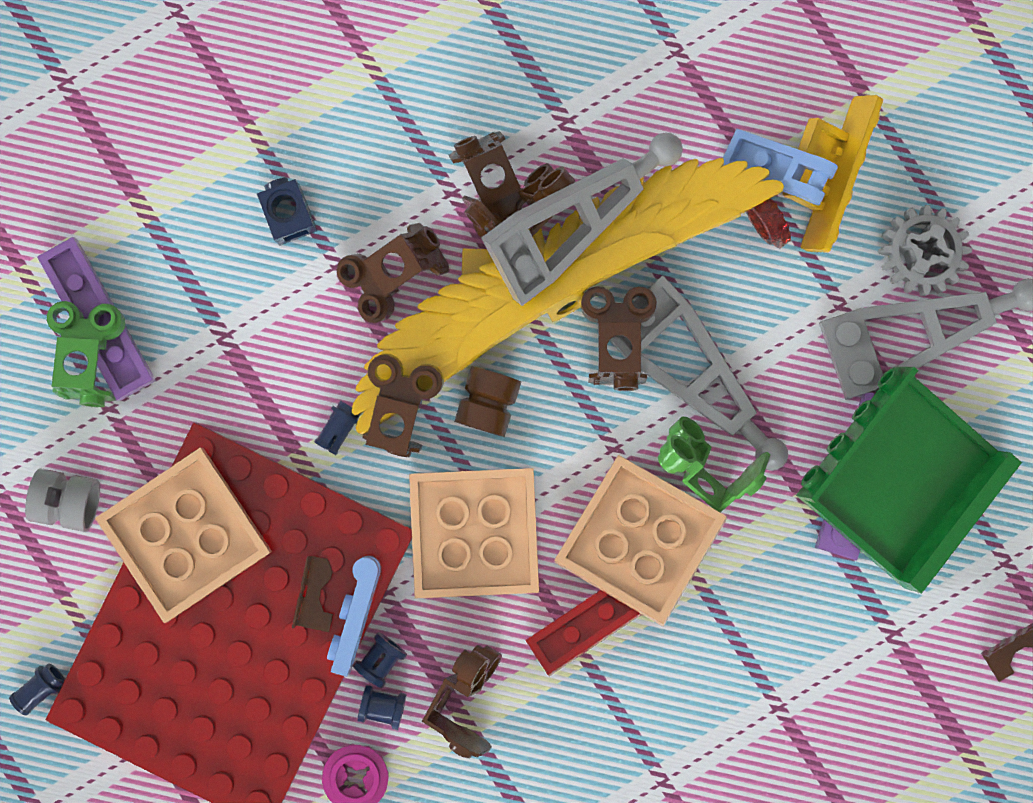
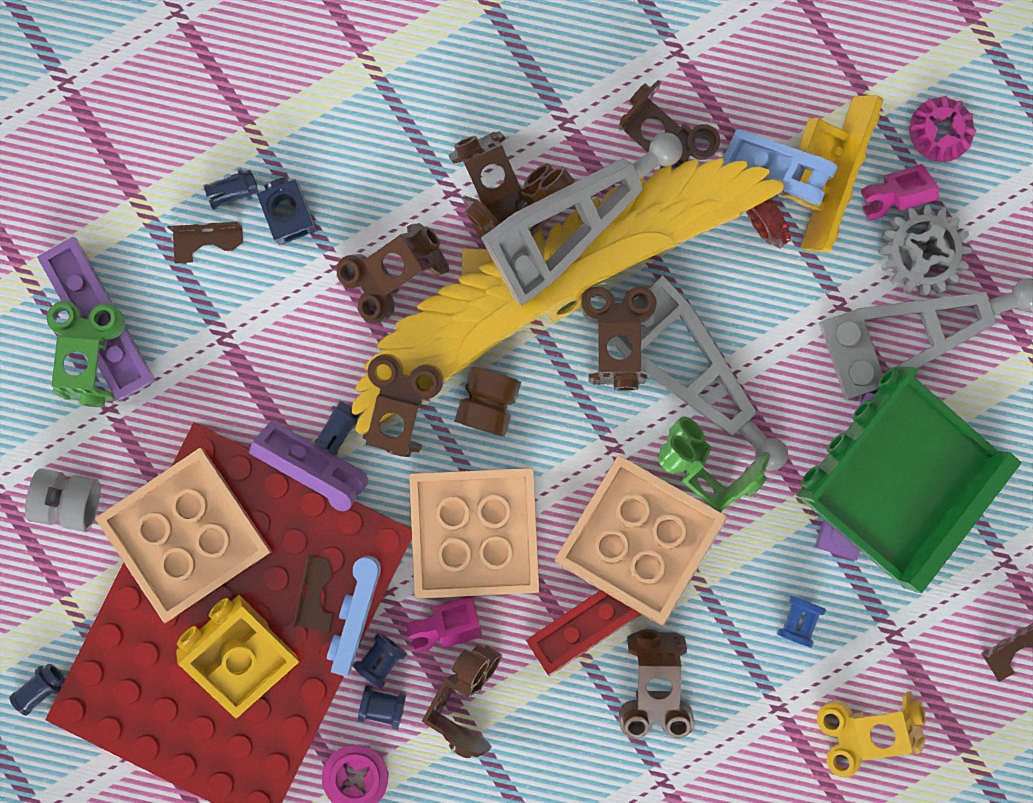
(188, 242): none -> reddish brown piece
(234, 188): none -> dark blue pin
(234, 655): none -> yellow plate
(309, 465): none -> medium lavender plate
(451, 624): none -> dark pink plate
(644, 109): none -> reddish brown piece
(657, 657): none -> reddish brown piece
(790, 631): none -> blue bush
(855, 733): none -> yellow piece
(902, 188): none -> dark pink plate
(923, 130): none -> dark pink gear

